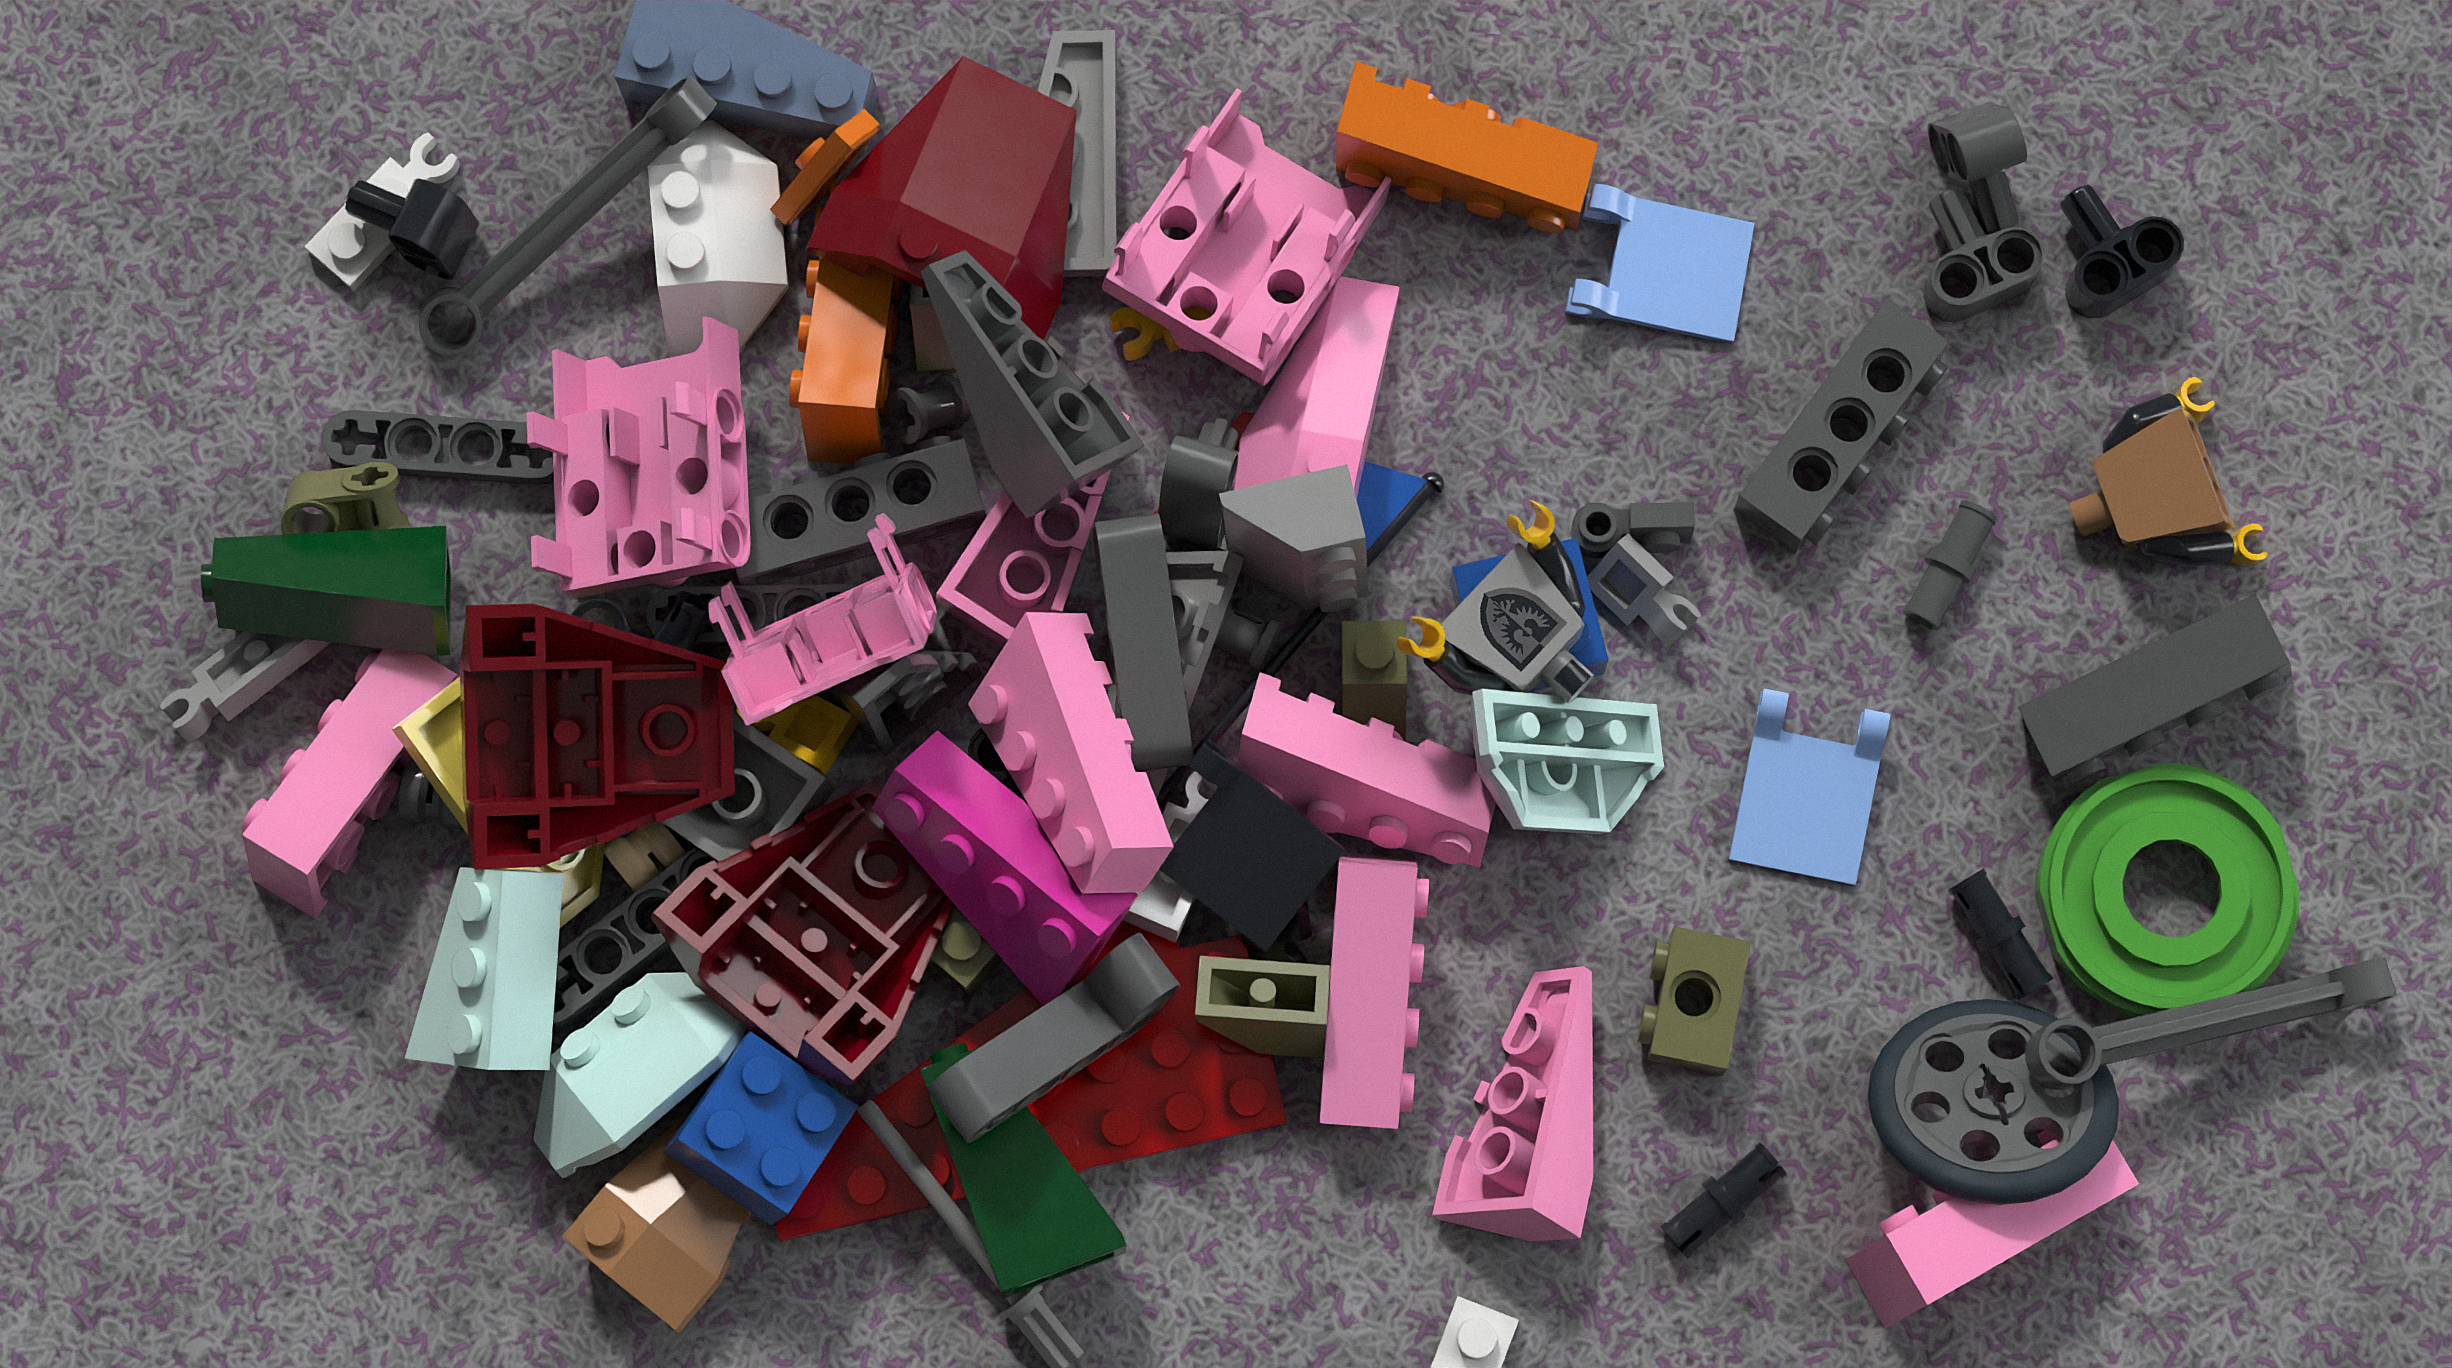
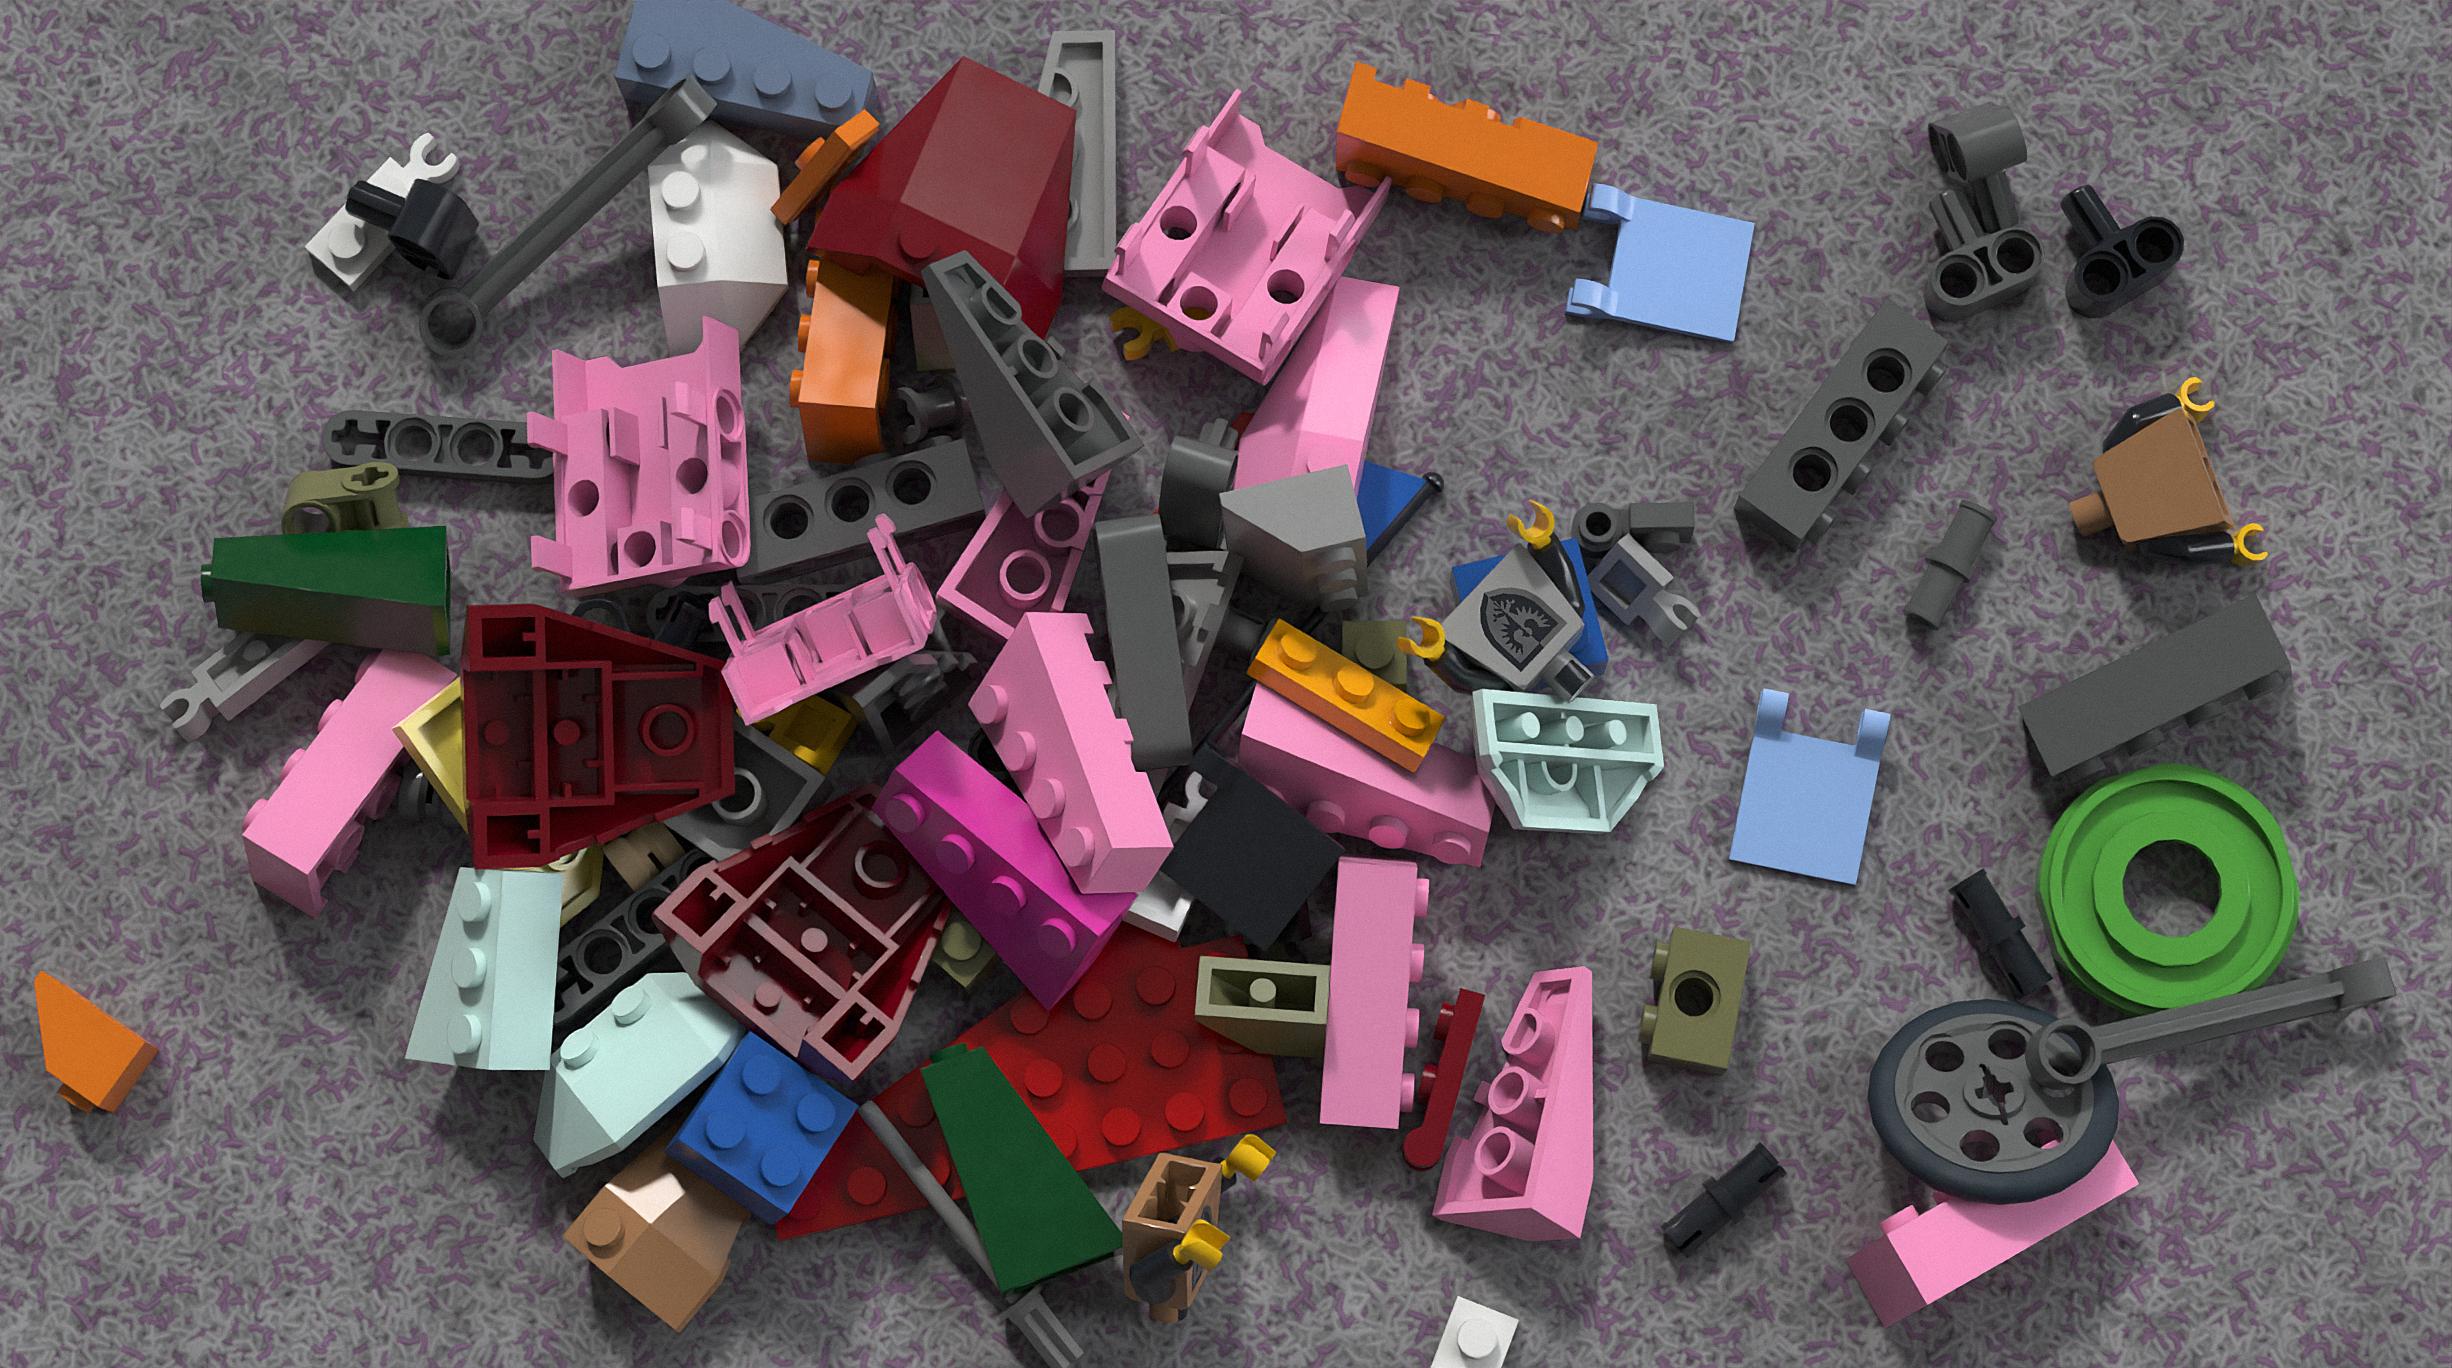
(87, 1047): none -> orange slope
(1056, 1040): dark grey beam -> none
(1173, 1224): none -> torso
(1346, 695): none -> light orange plate
(1442, 1083): none -> dark red plate

